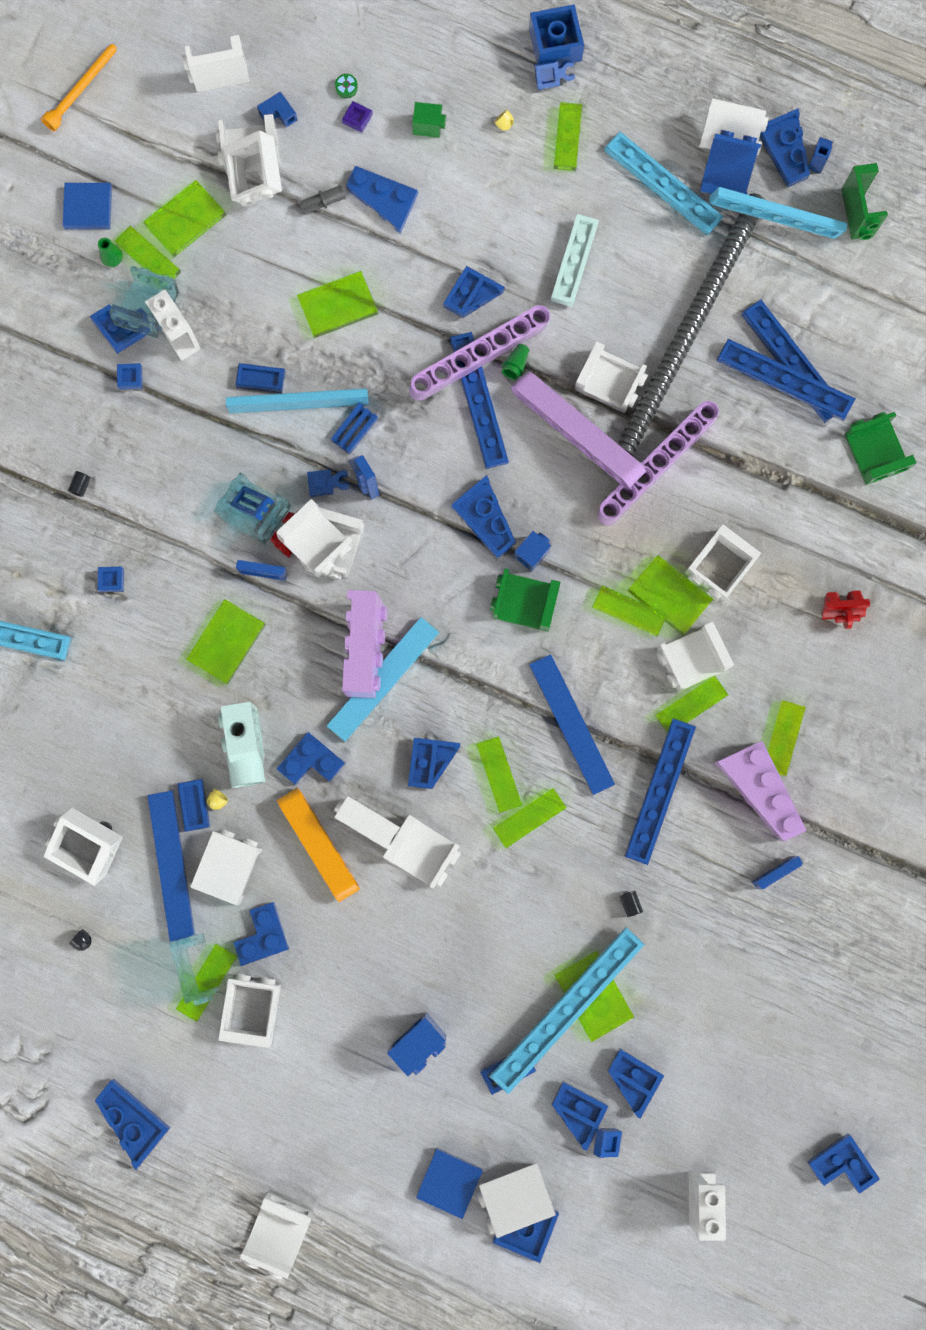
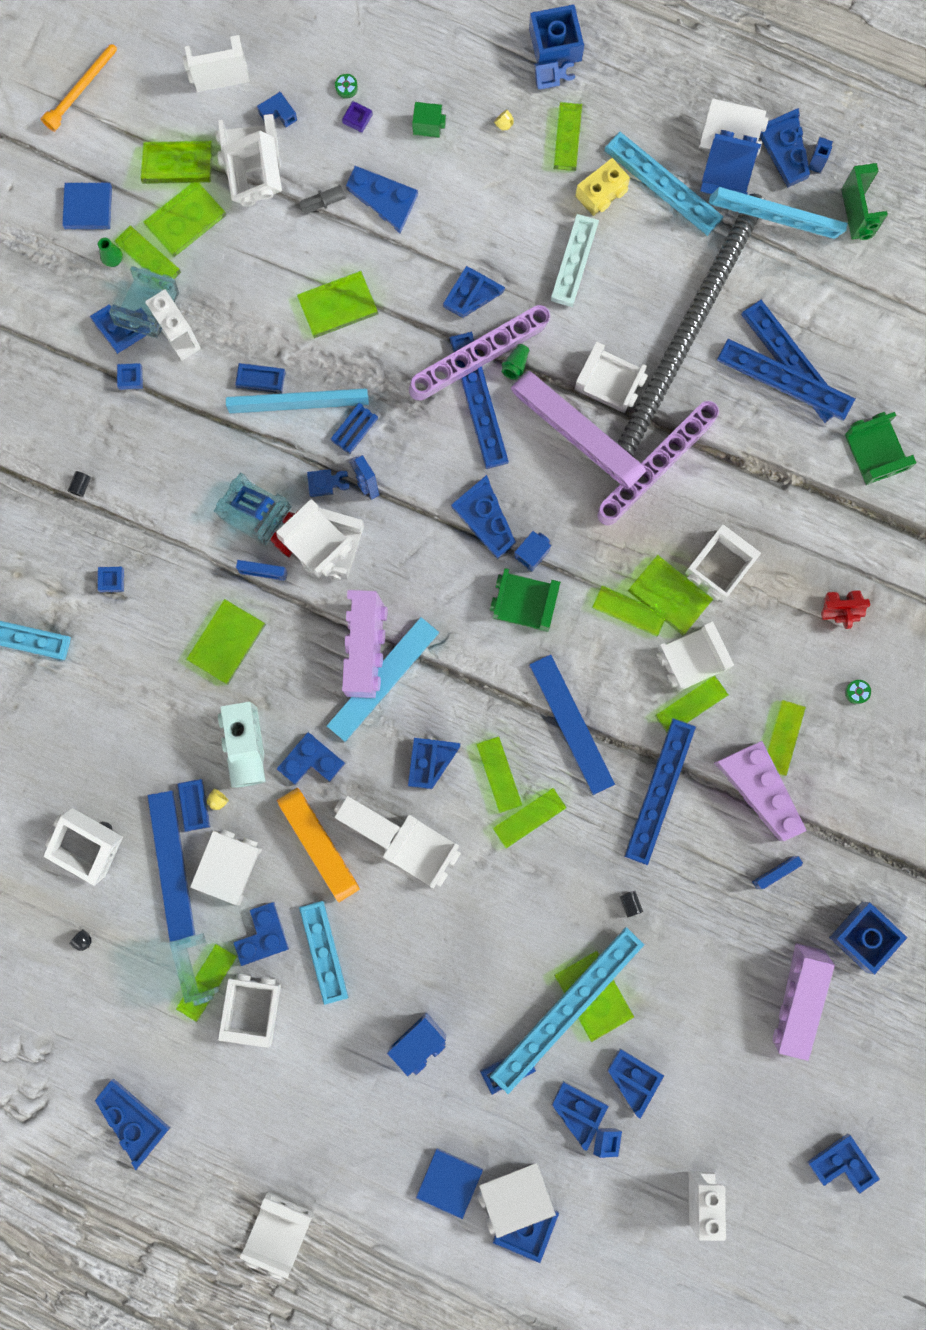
(176, 162): none -> clear neon green tile
(323, 952): none -> medium azure tile
(602, 187): none -> light yellow brick
(803, 1001): none -> lavender wedge
(858, 691): none -> green tile
(868, 937): none -> blue brick

